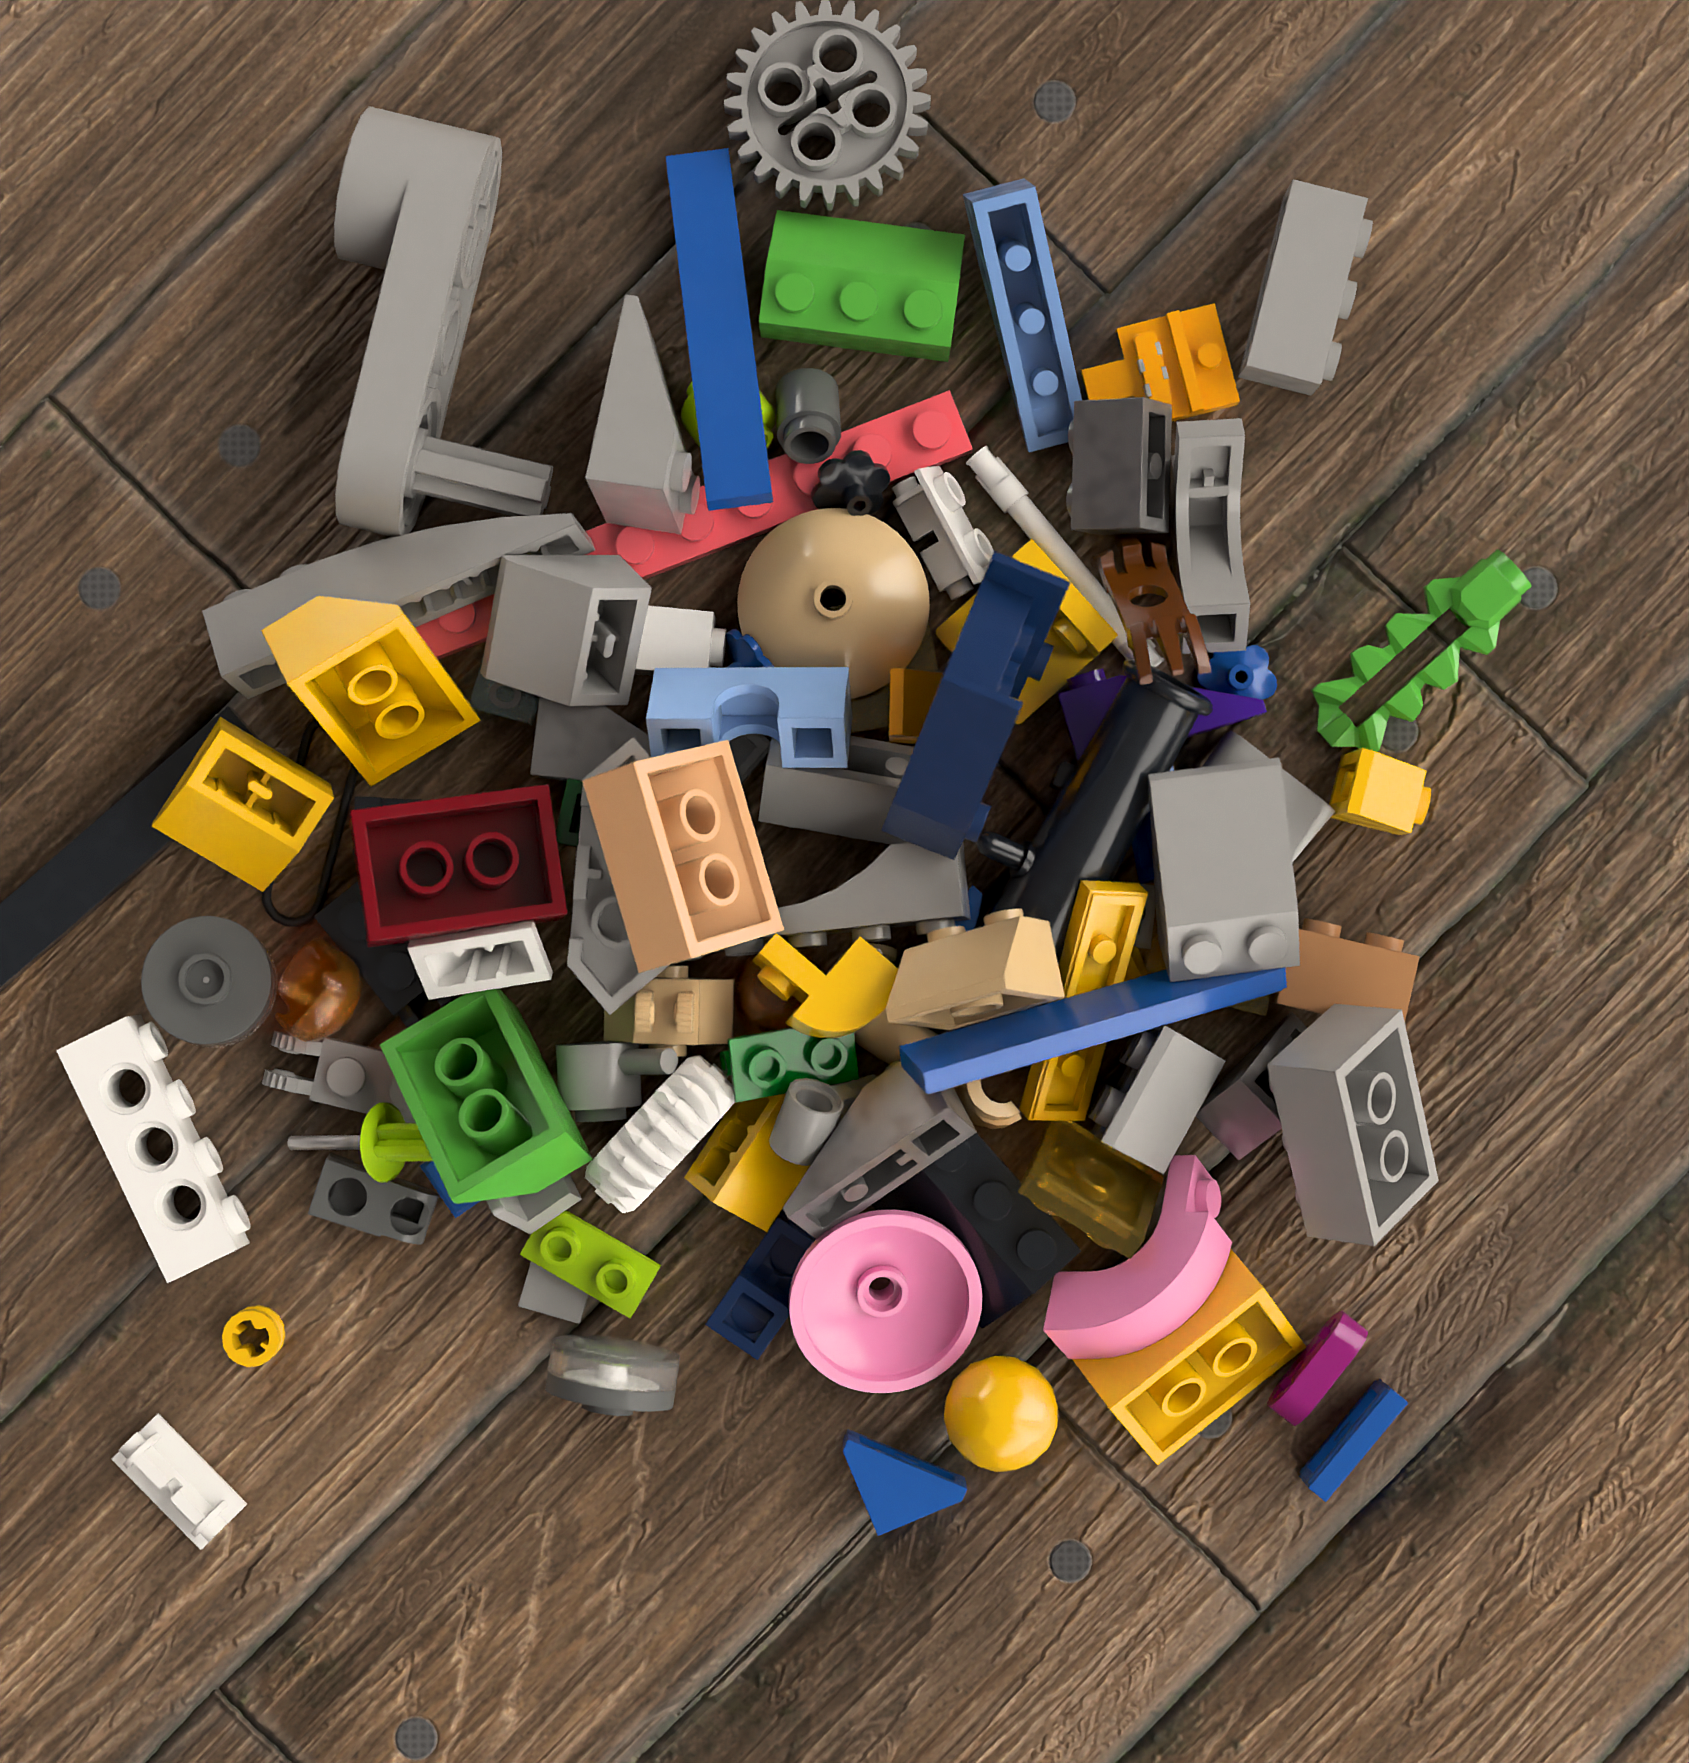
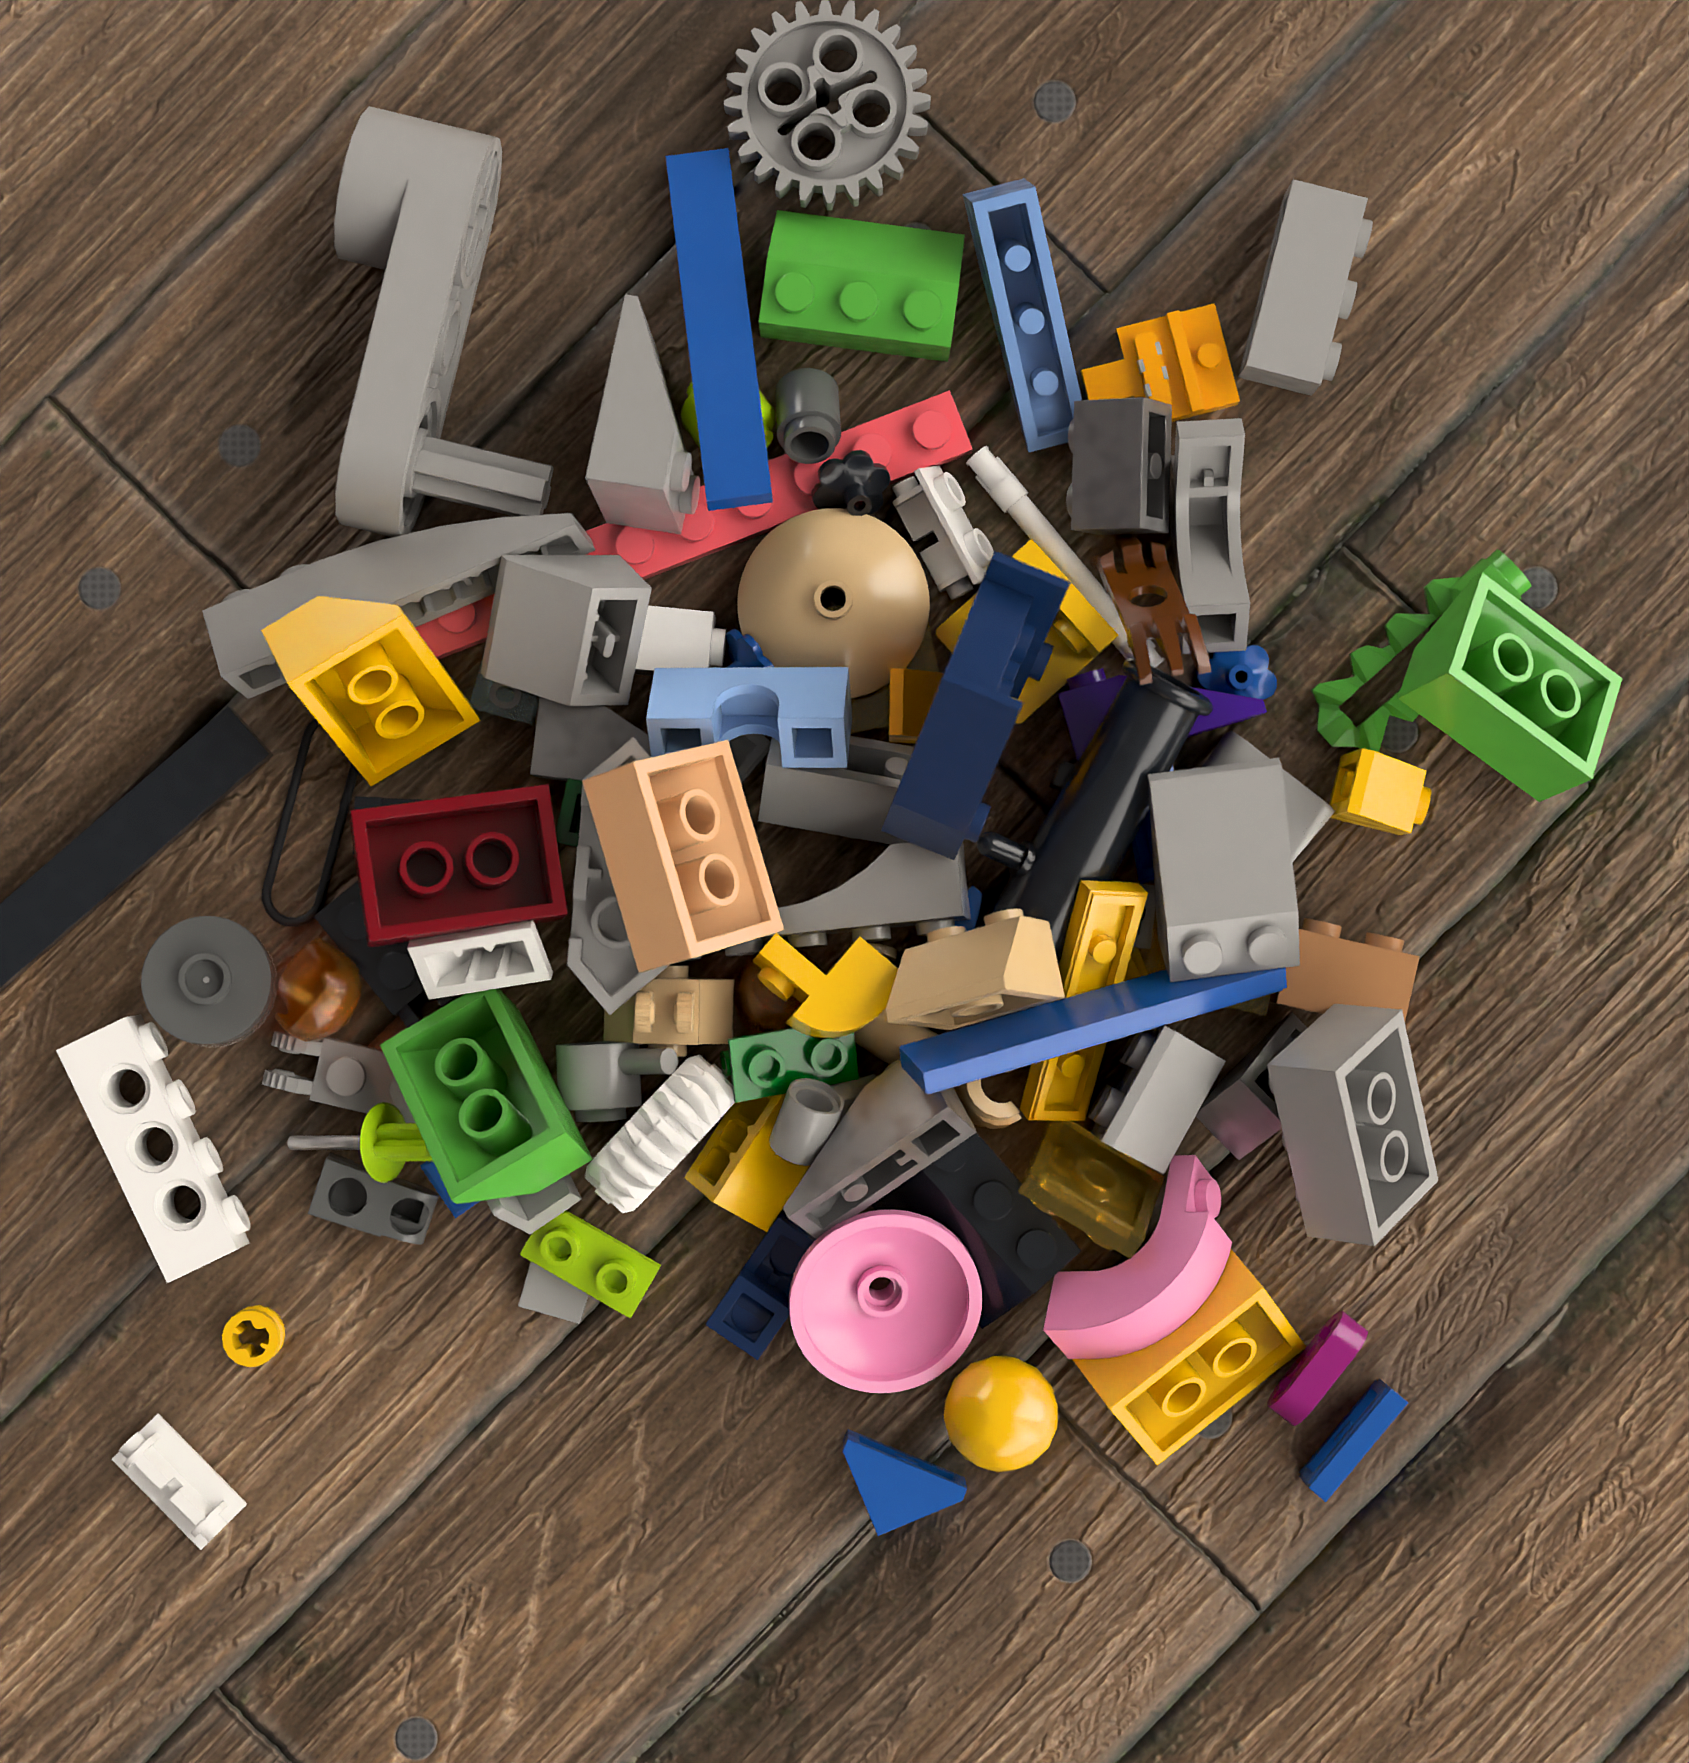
(244, 805): yellow slope -> none
(612, 1374): clear piece -> none
(1512, 690): none -> bright green slope

